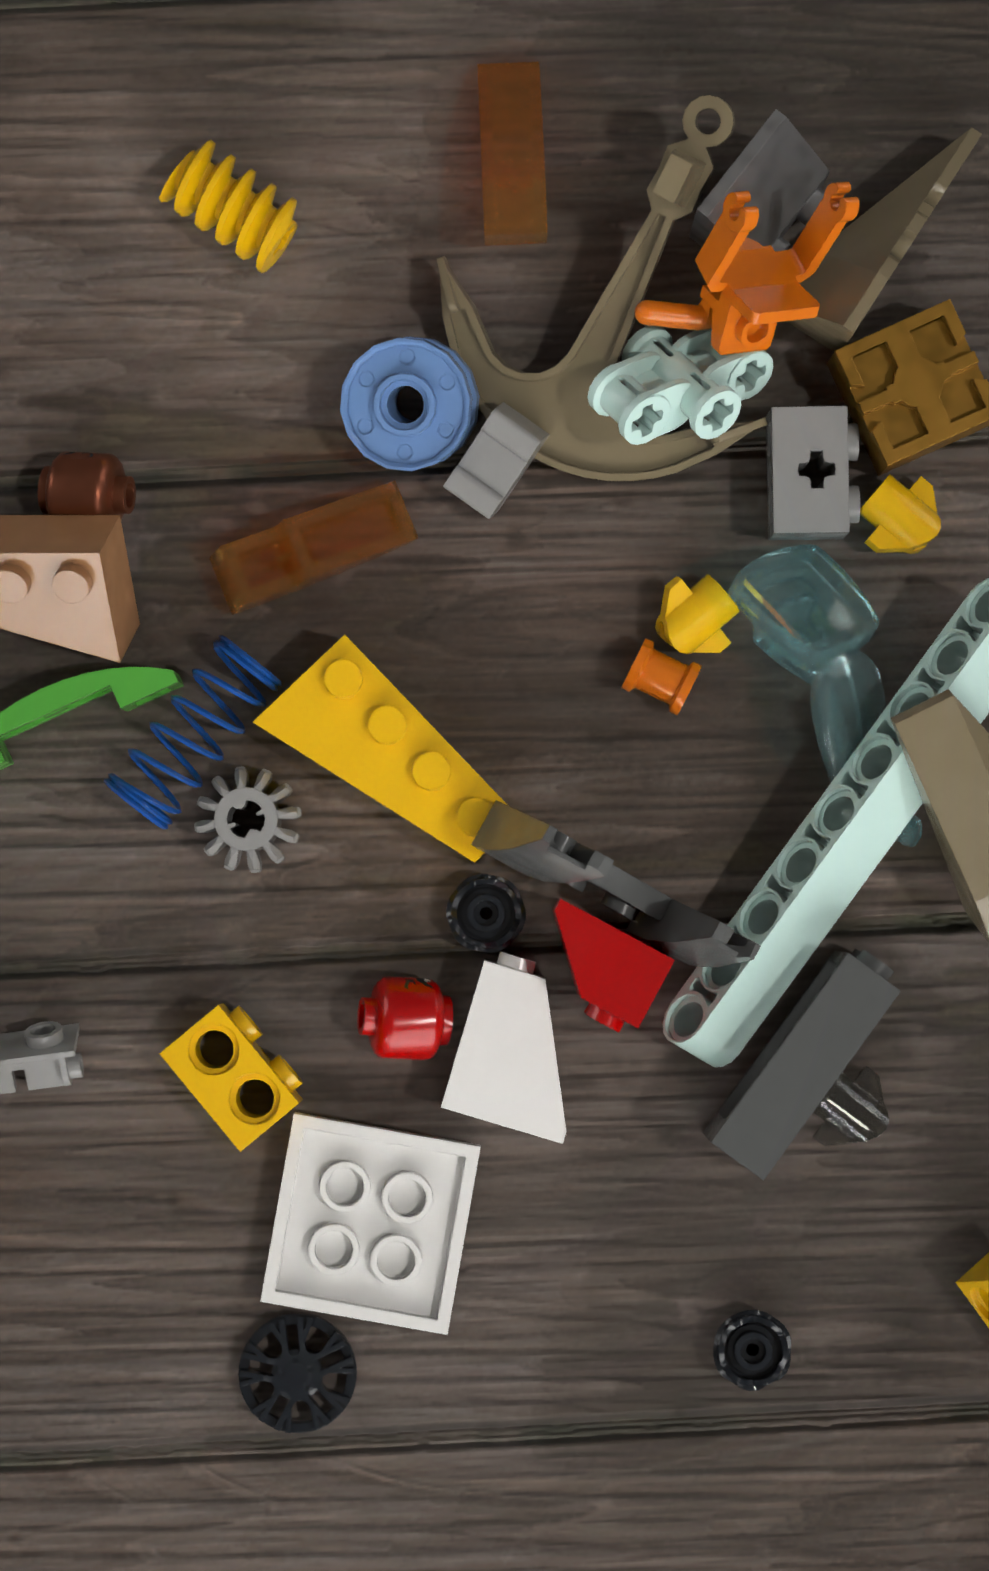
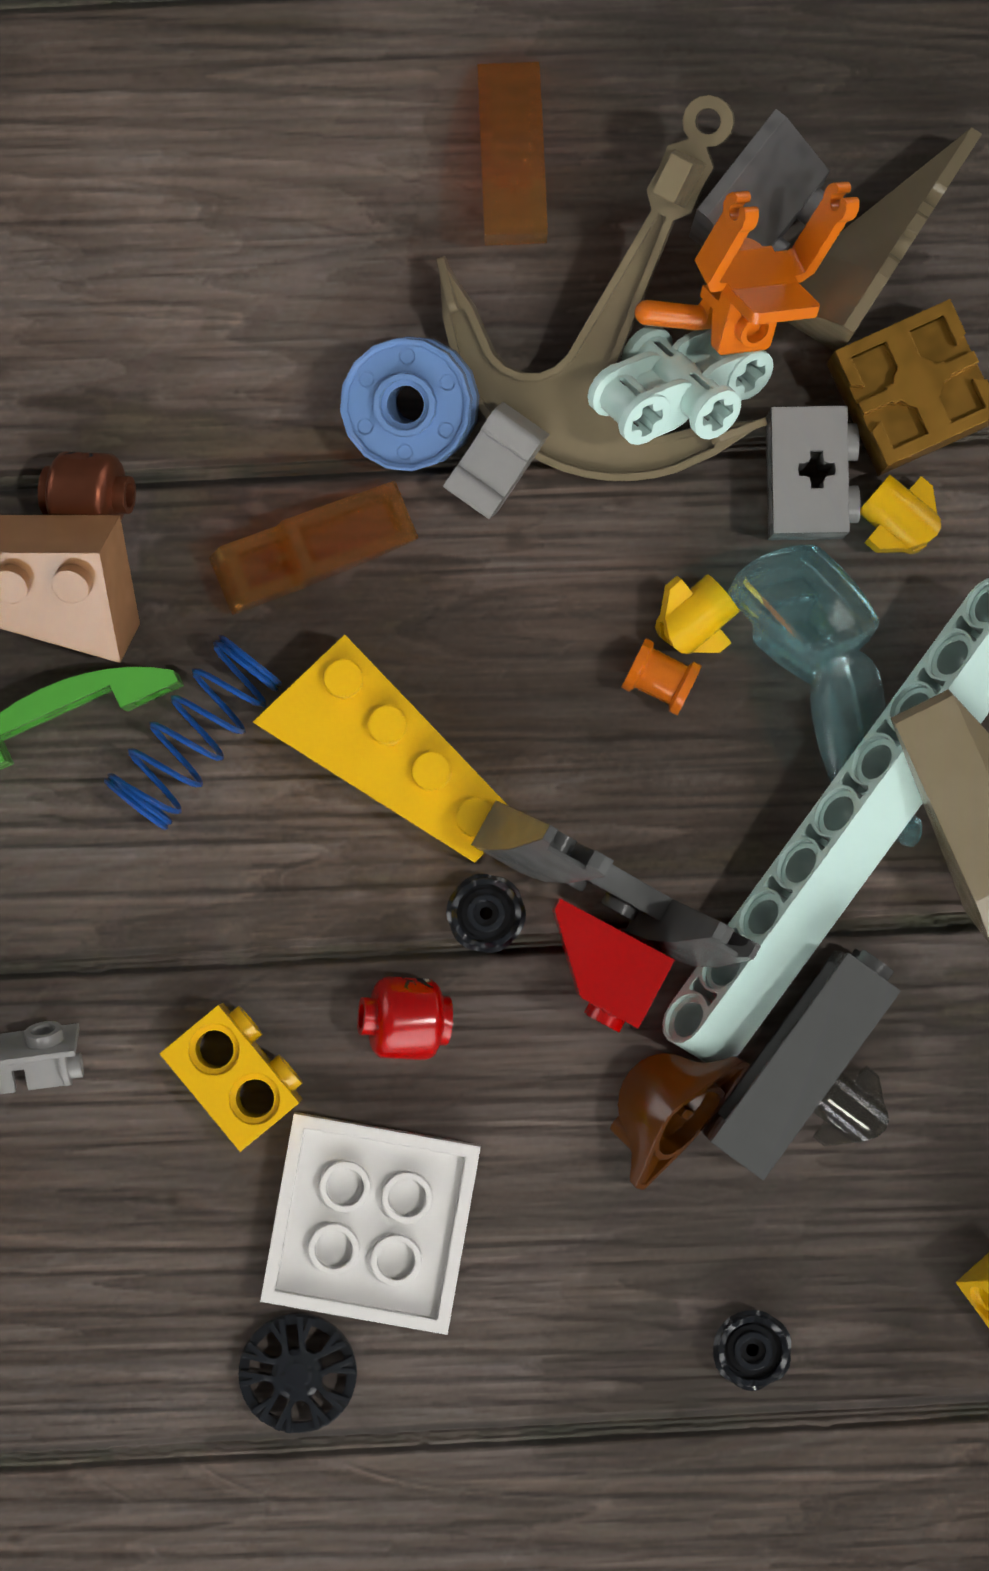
(231, 206): yellow piece -> none
(241, 799): light grey gear -> none
(508, 1053): white slope -> none
(667, 1106): none -> reddish brown hat

